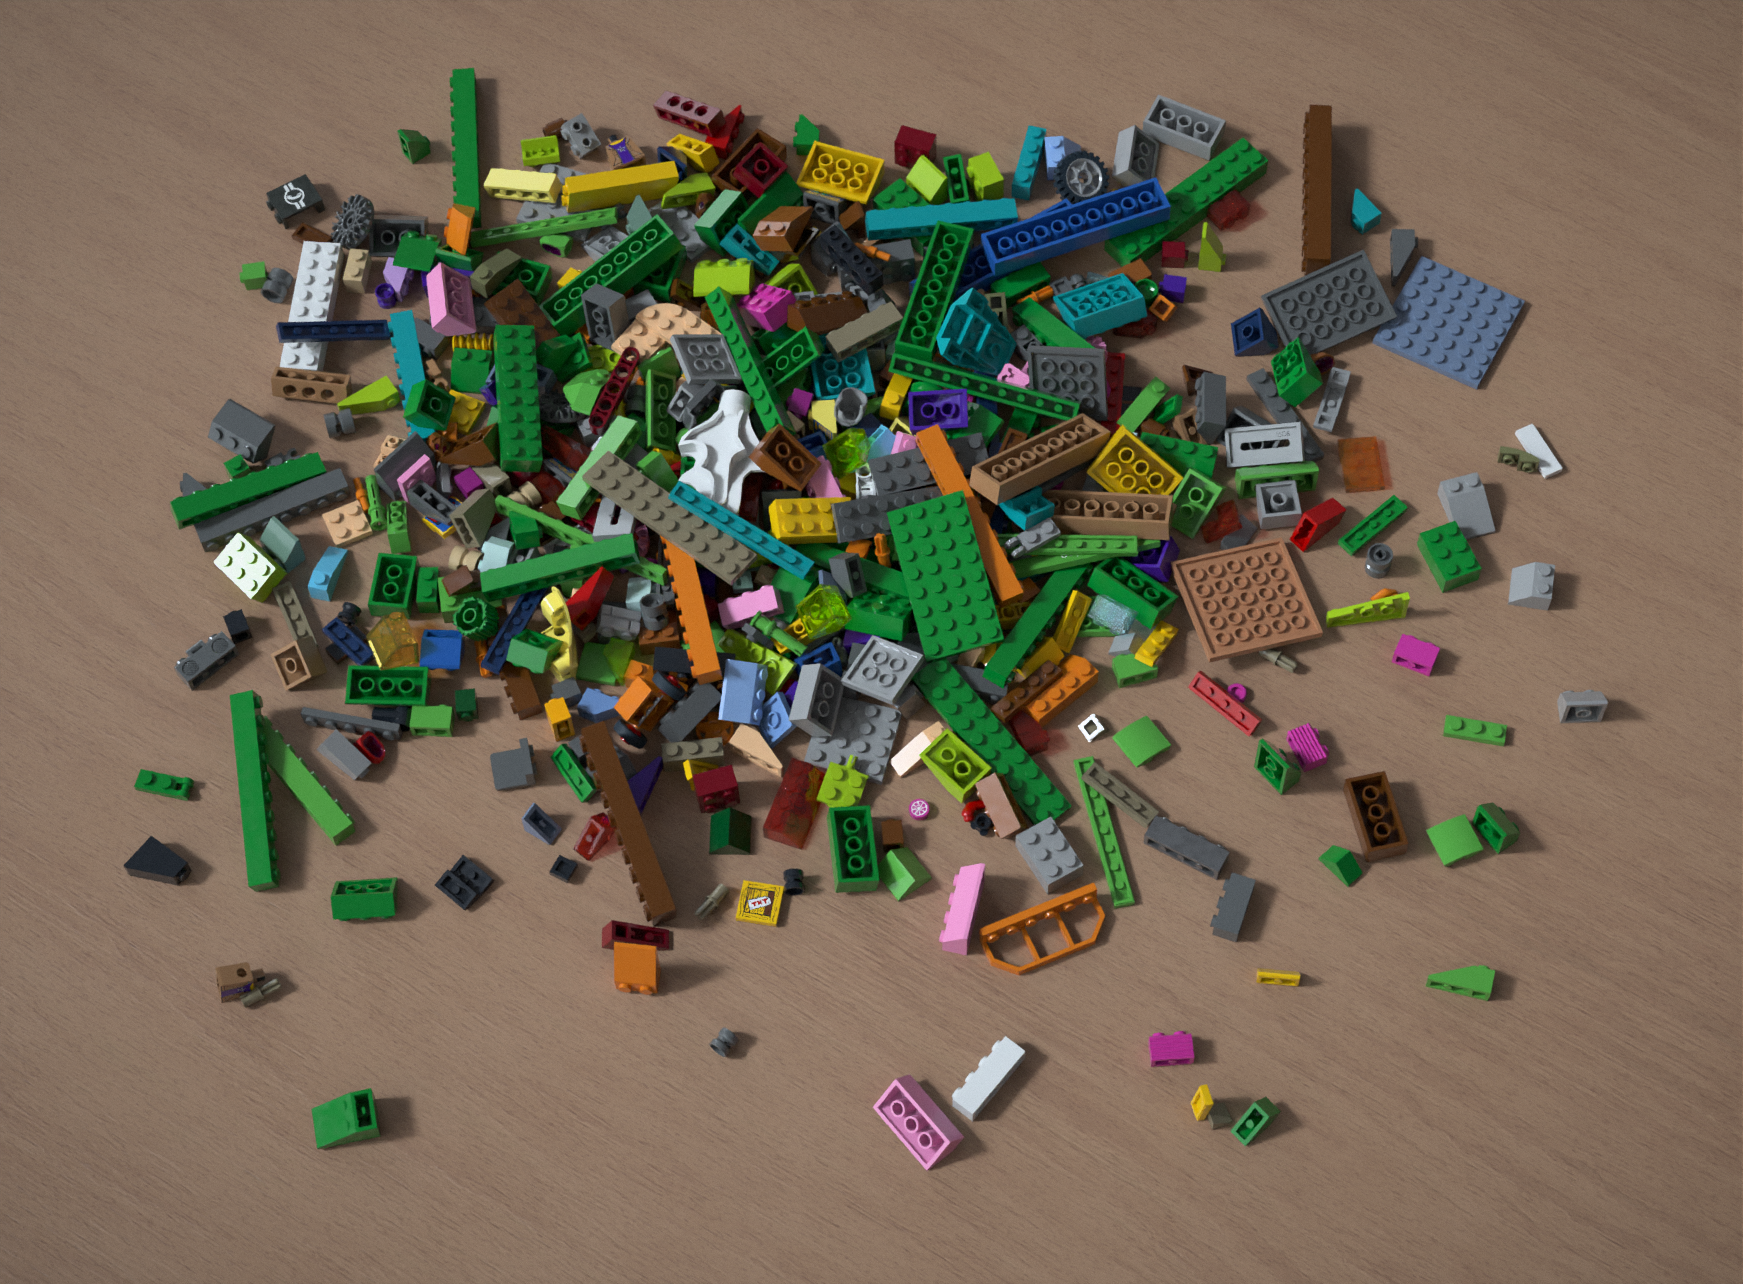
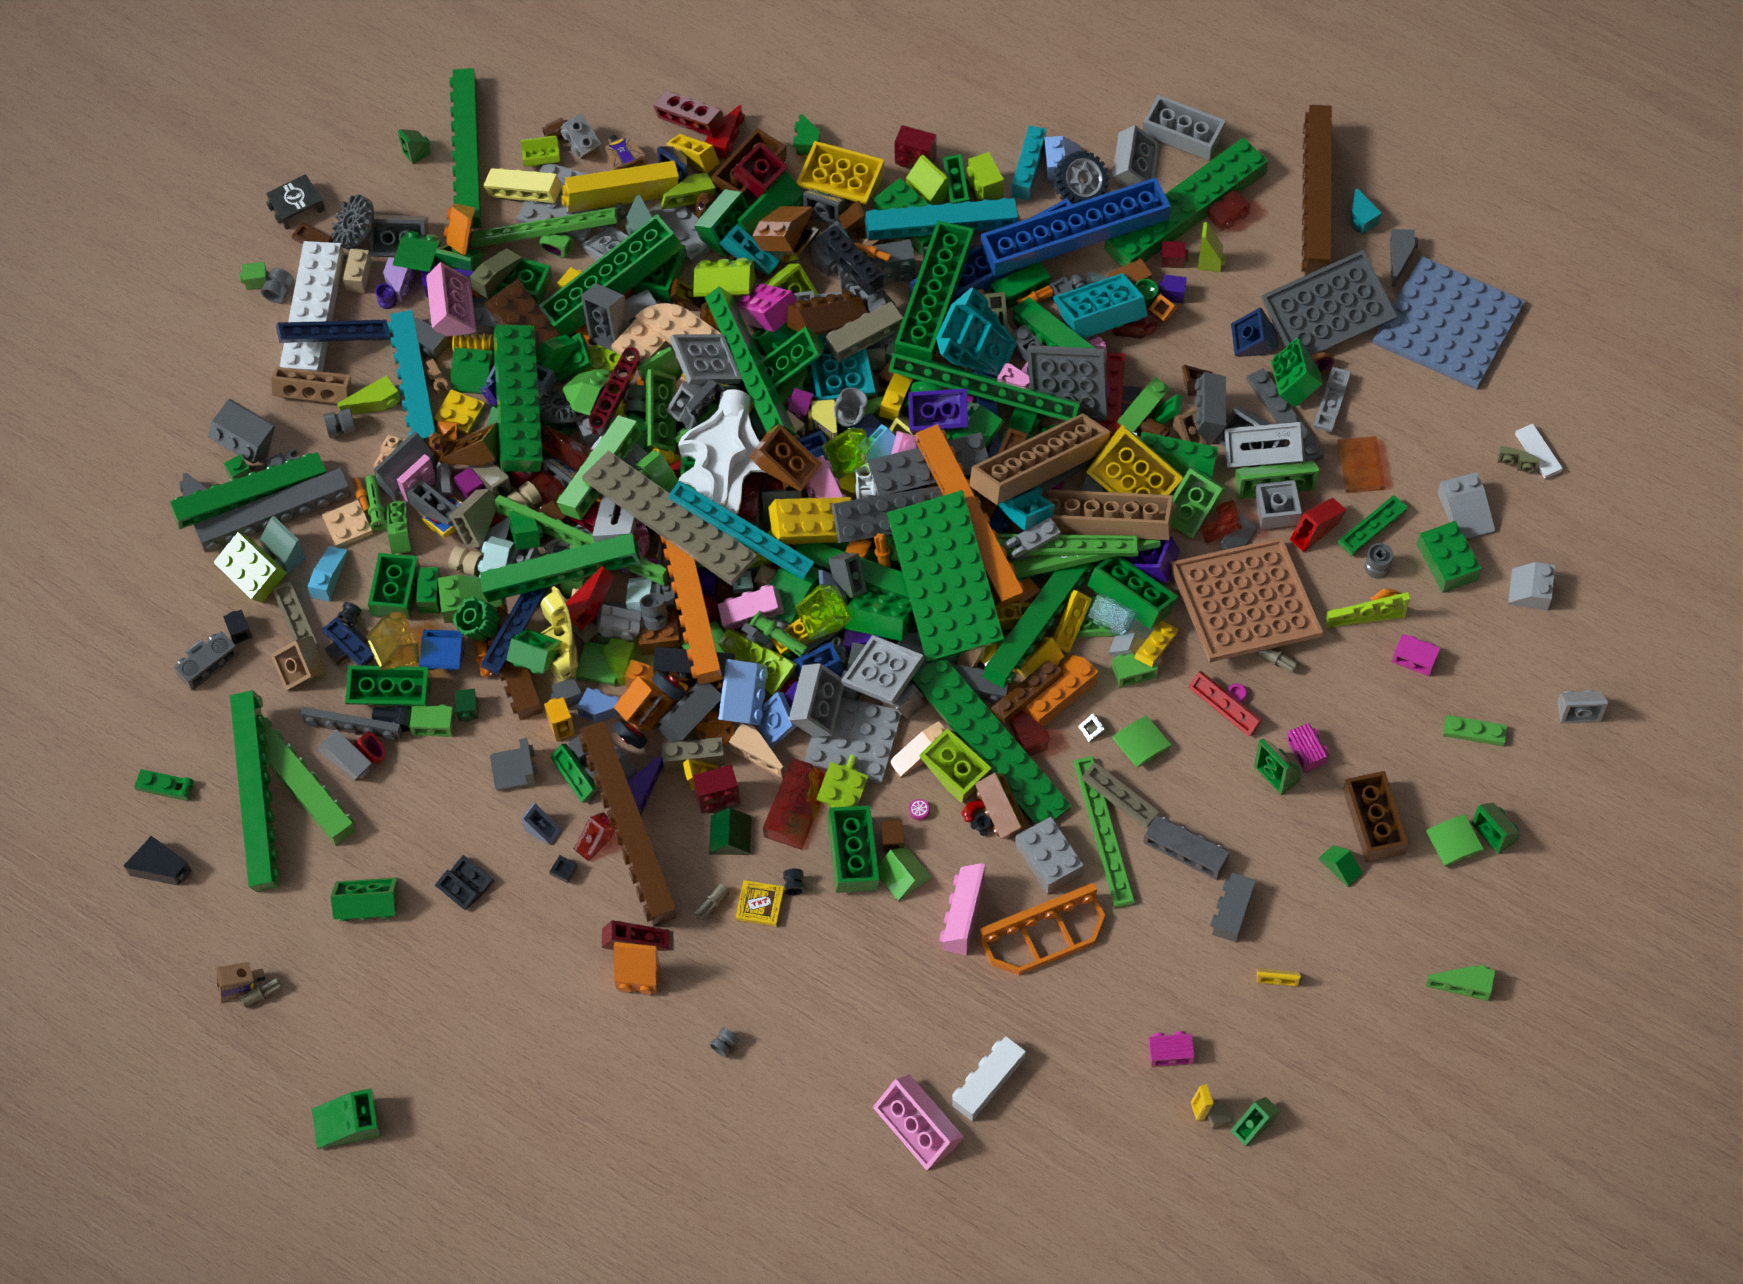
(429, 406): green slope -> none
(462, 581): reddish brown slope -> none

